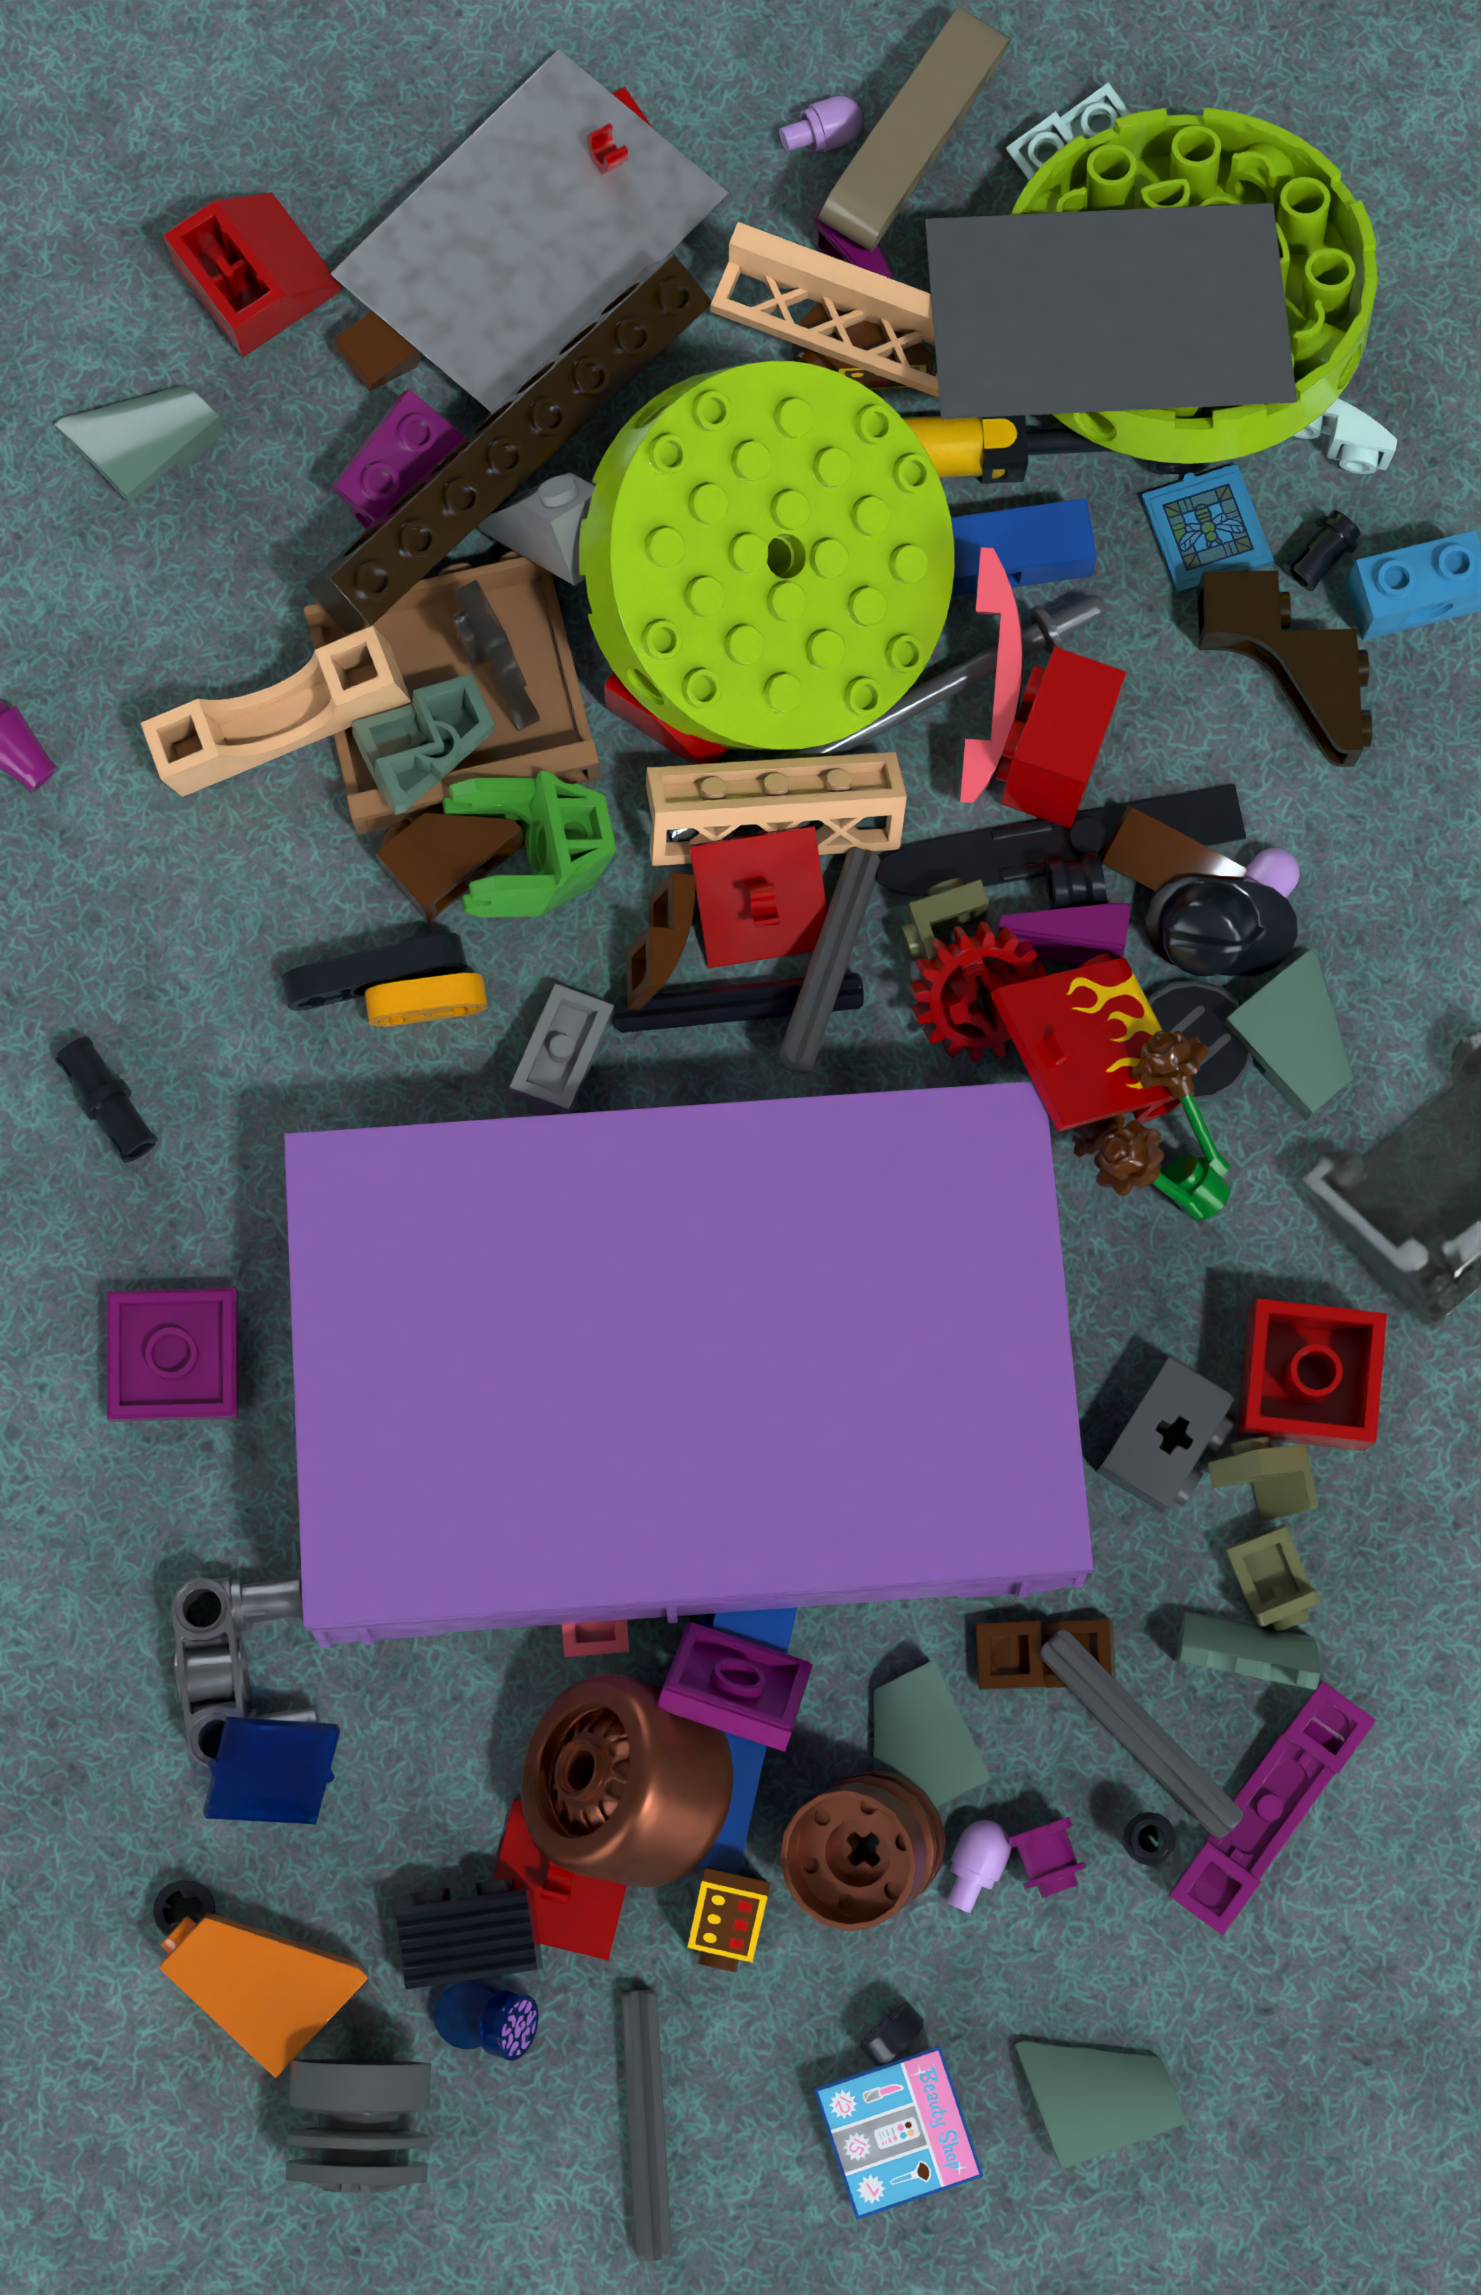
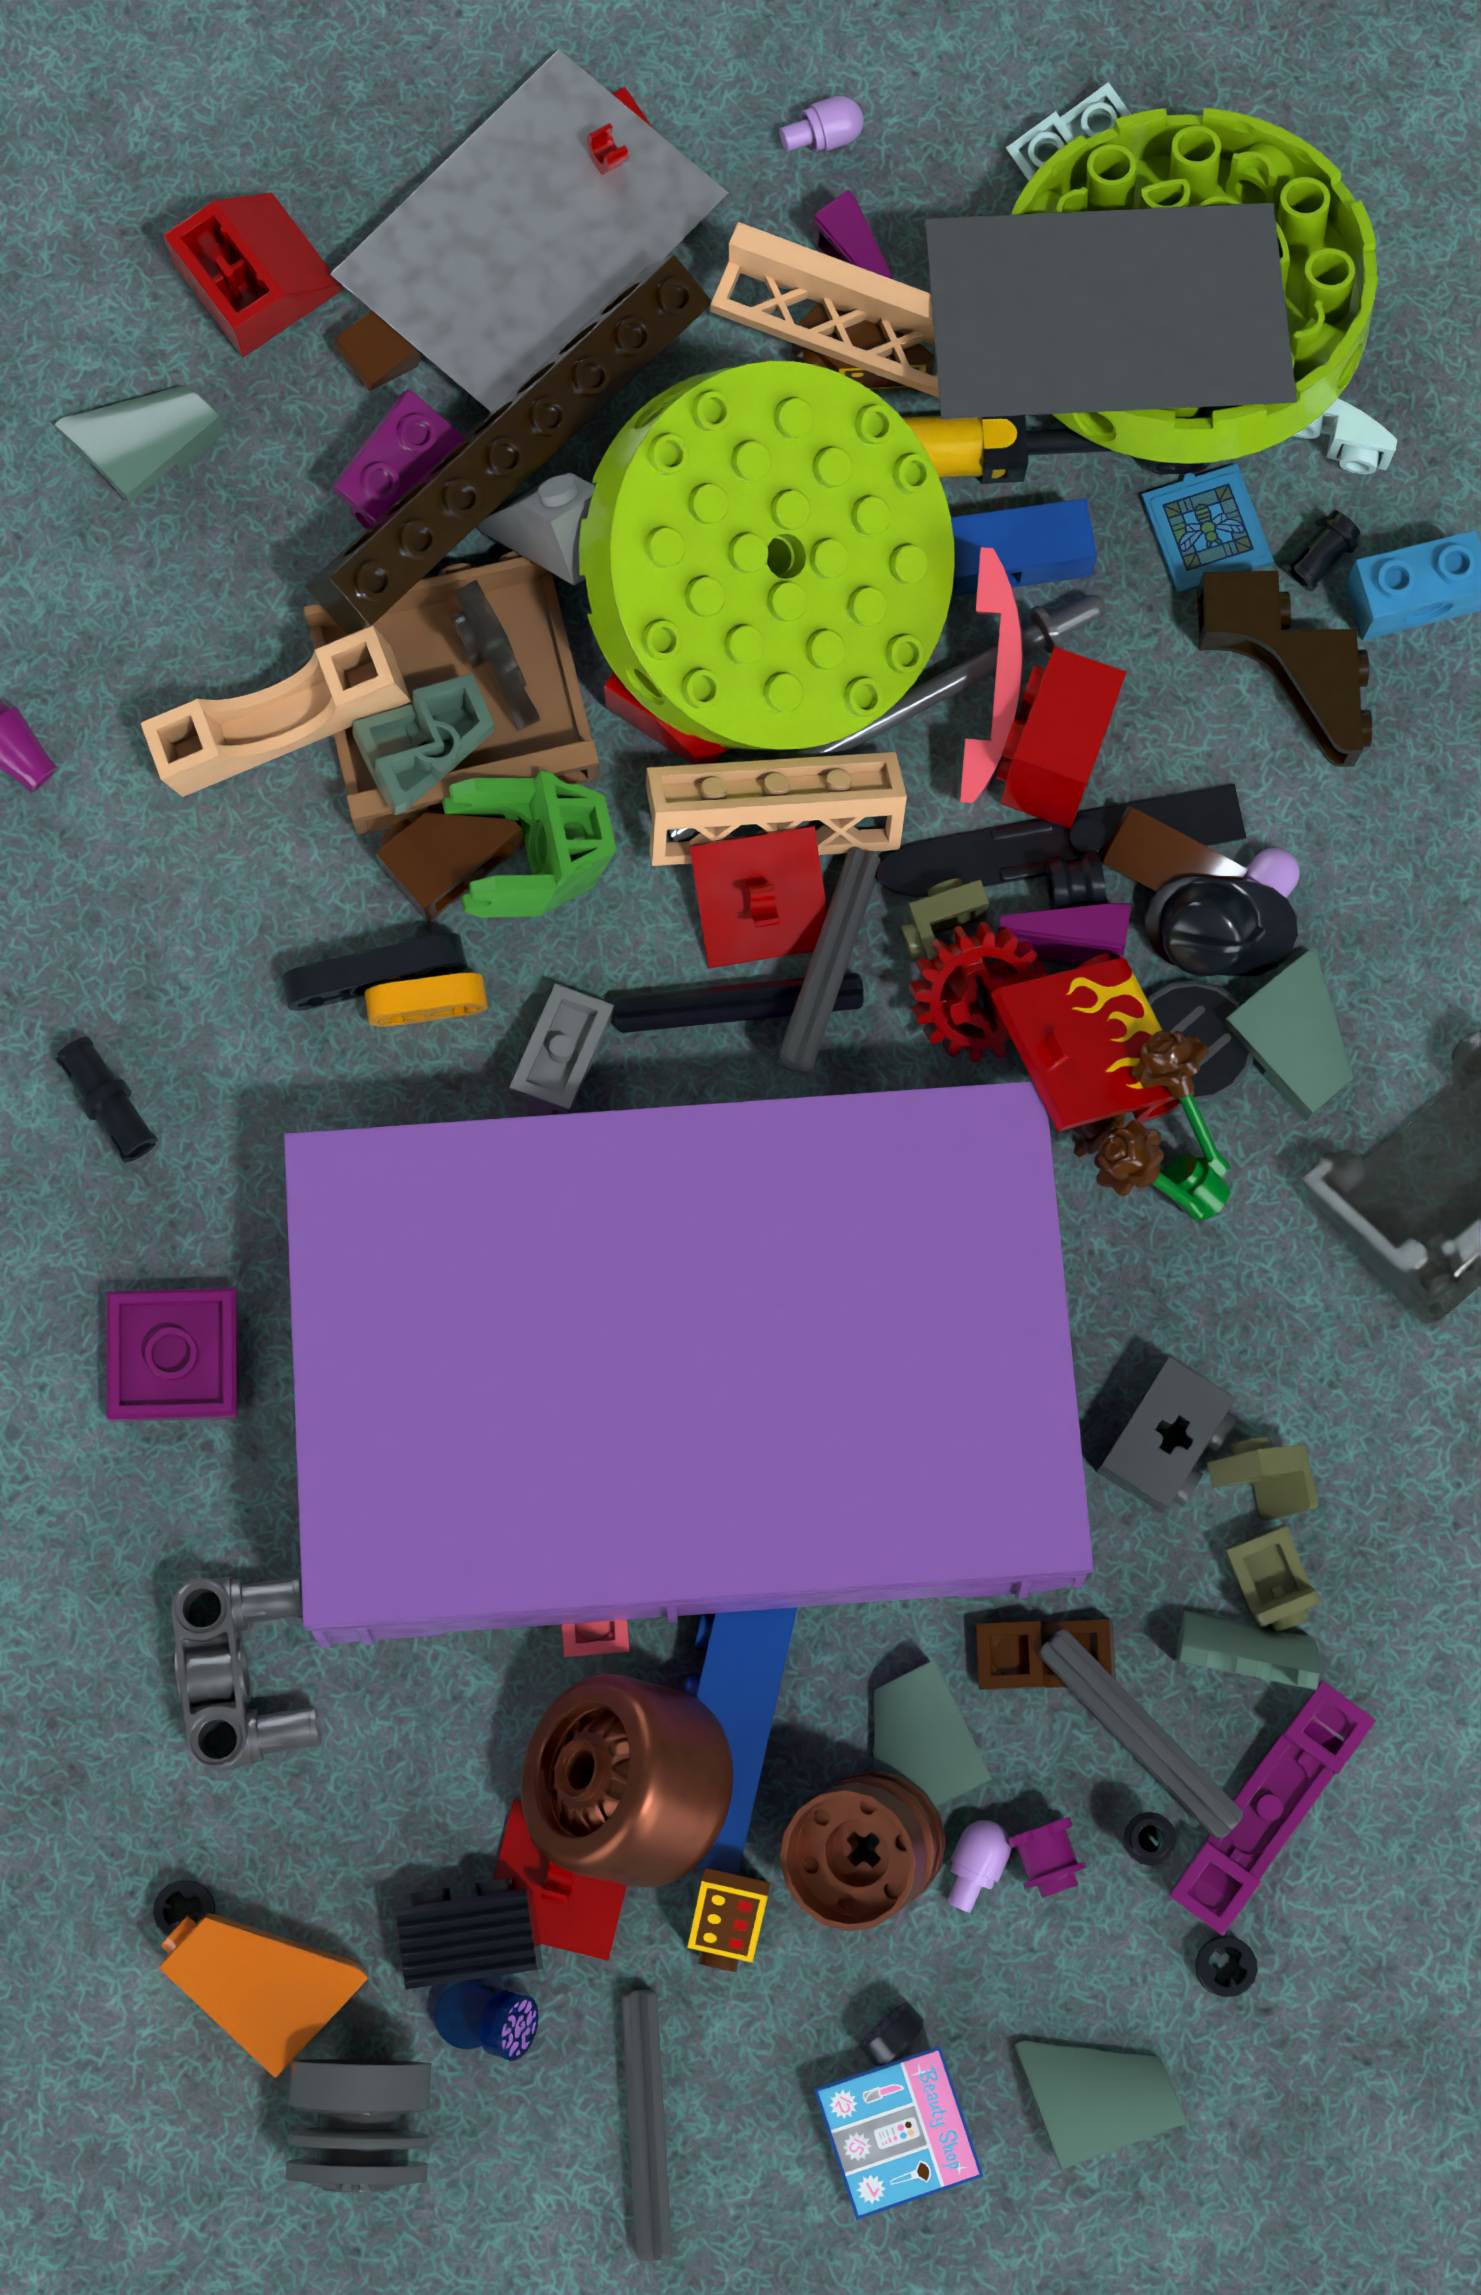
(271, 1770): clear blue piece -> none
(660, 946): reddish brown slope -> none
(735, 1686): magenta plate -> none
(914, 129): dark tan beam -> none
(1245, 1960): none -> black bush
(1311, 1374): red brick -> none

